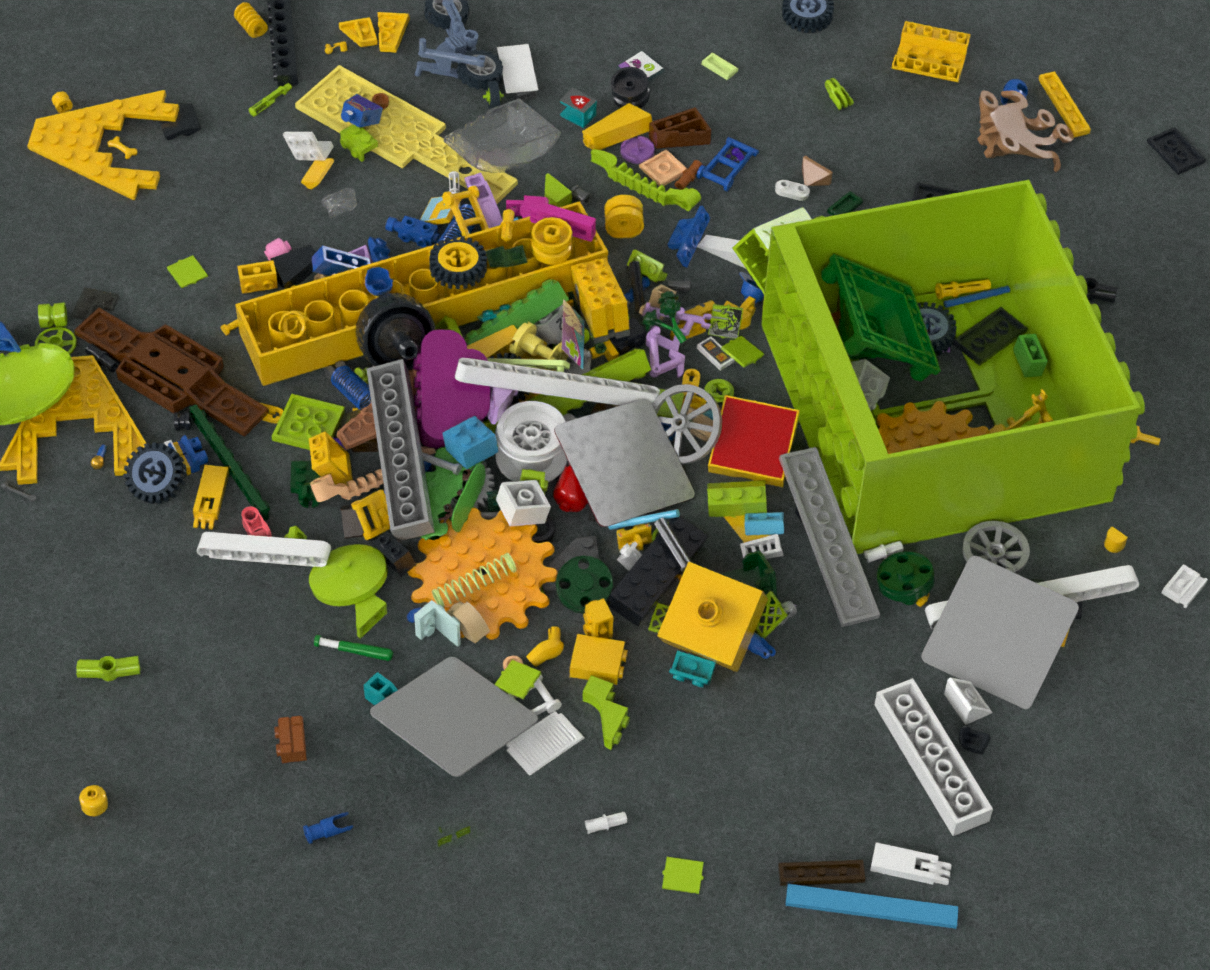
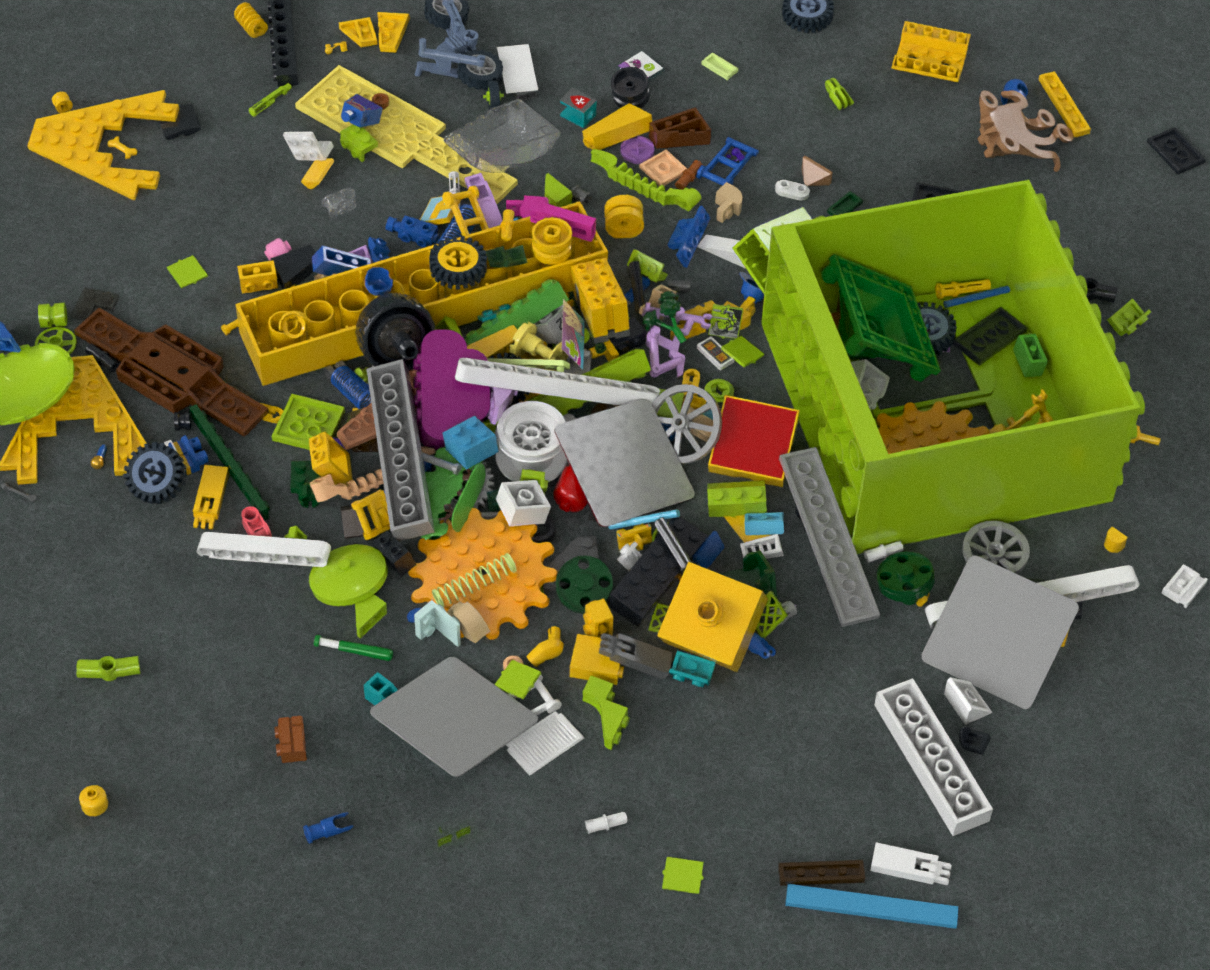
(645, 658): none -> dark grey hinge
(708, 551): none -> blue slope
(729, 200): none -> tan brick
(1128, 317): none -> lime bracket

